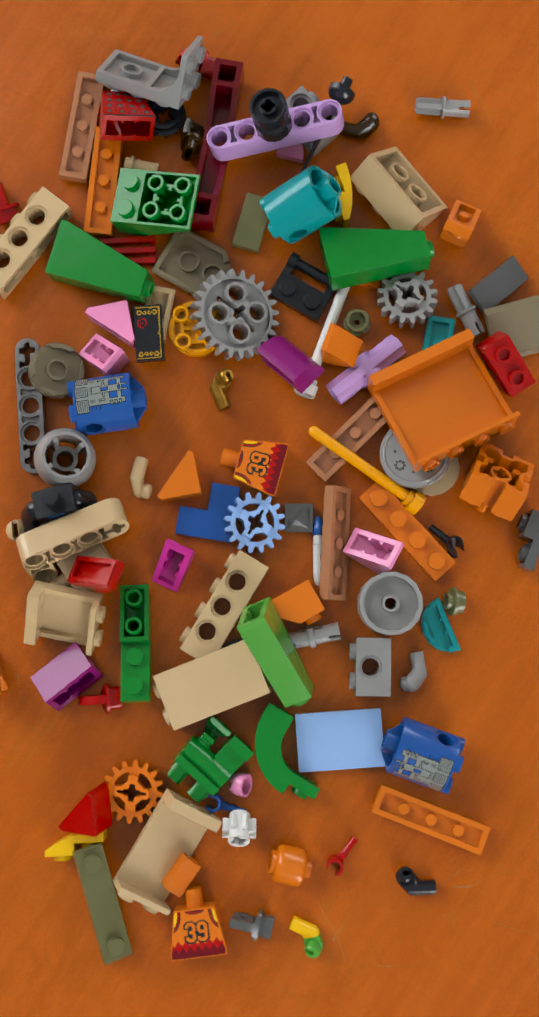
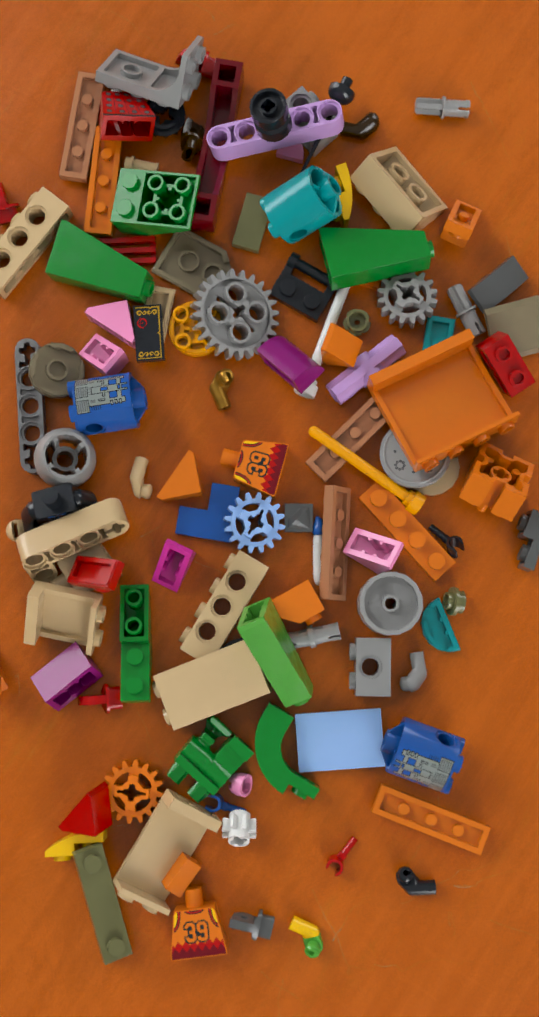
(289, 865): orange head -> none

